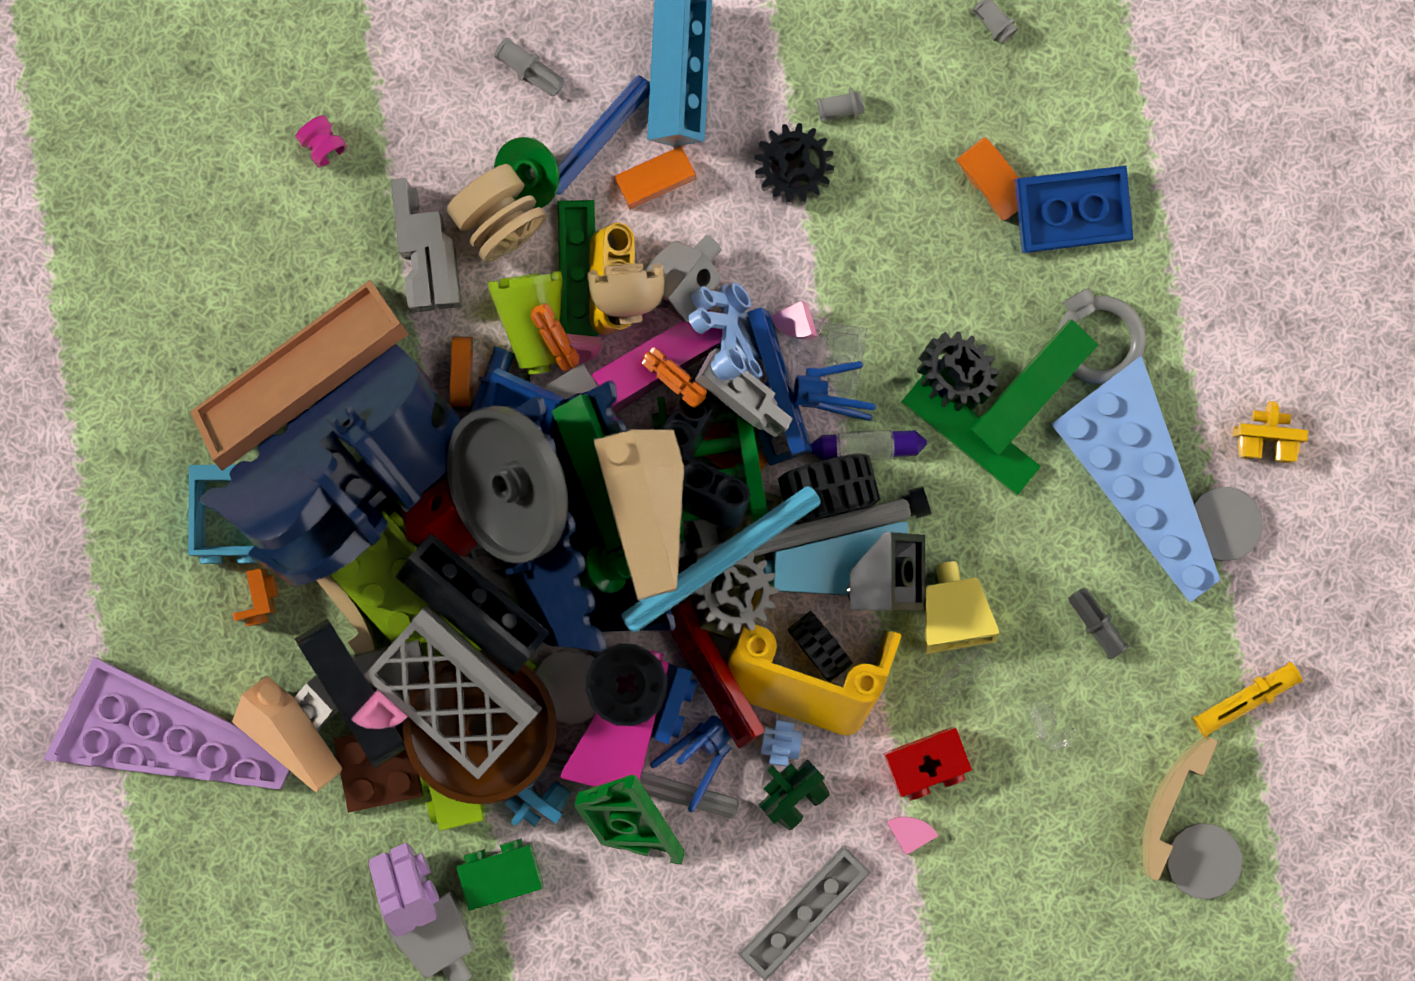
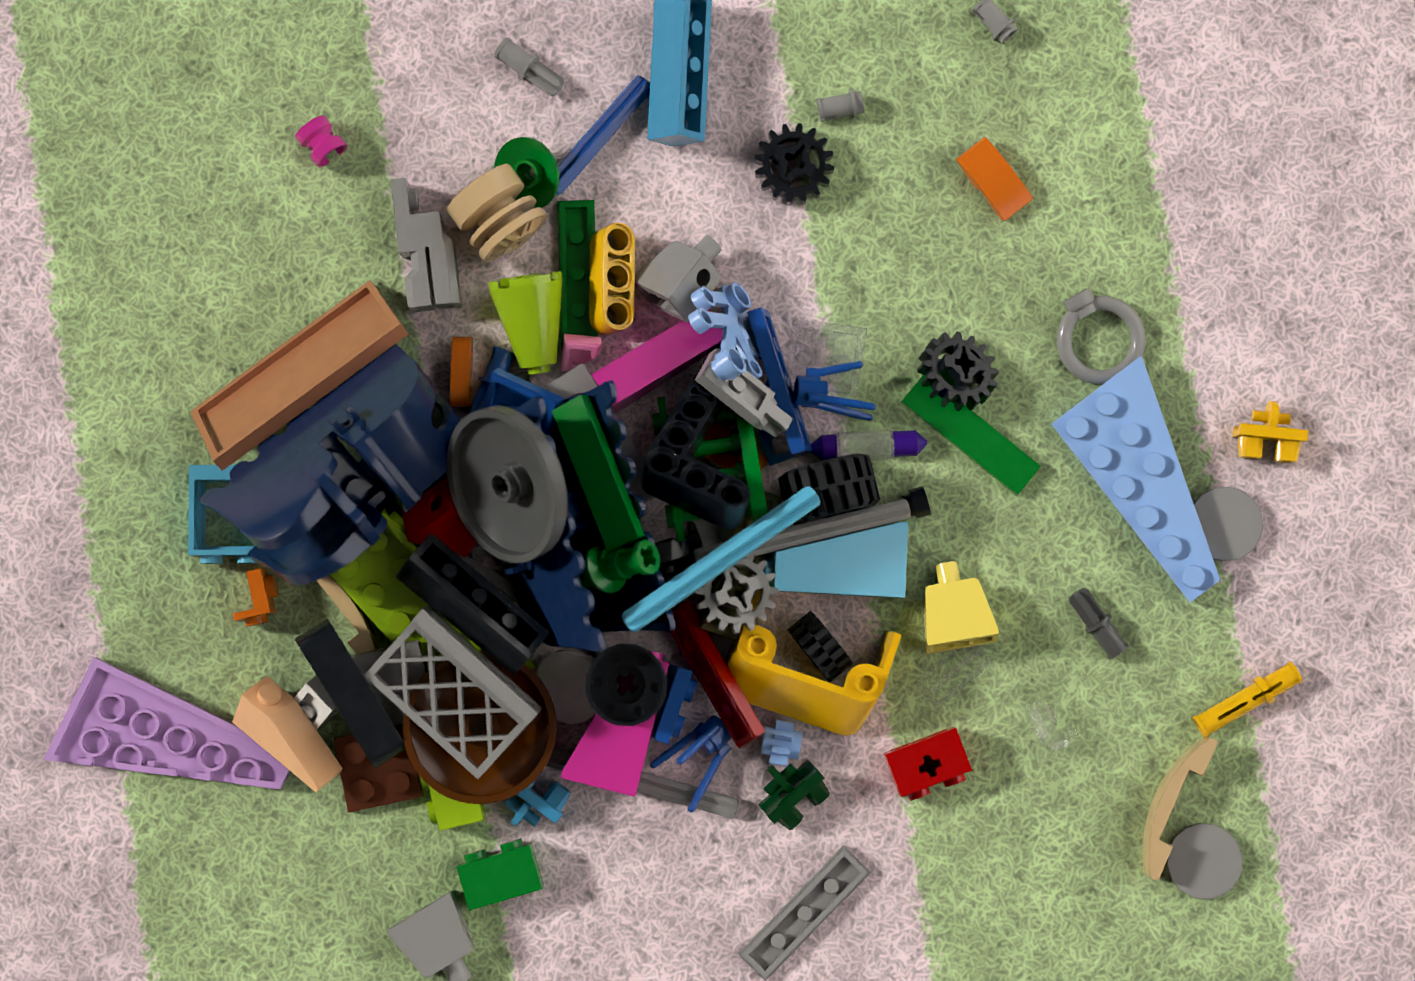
(379, 713): bright pink tile -> none
(403, 889): lavender brick -> none
(555, 336): orange axle -> none
(627, 290): tan cylinder -> none
(627, 818): green wing -> none
(645, 492): tan wedge -> none
(655, 177): orange slope -> none
(674, 377): orange axle -> none
(796, 321): bright pink tile -> none
(890, 575): black slope -> none
(911, 832): bright pink tile -> none
(1033, 387): green tile -> none
(1074, 209): blue tile -> none

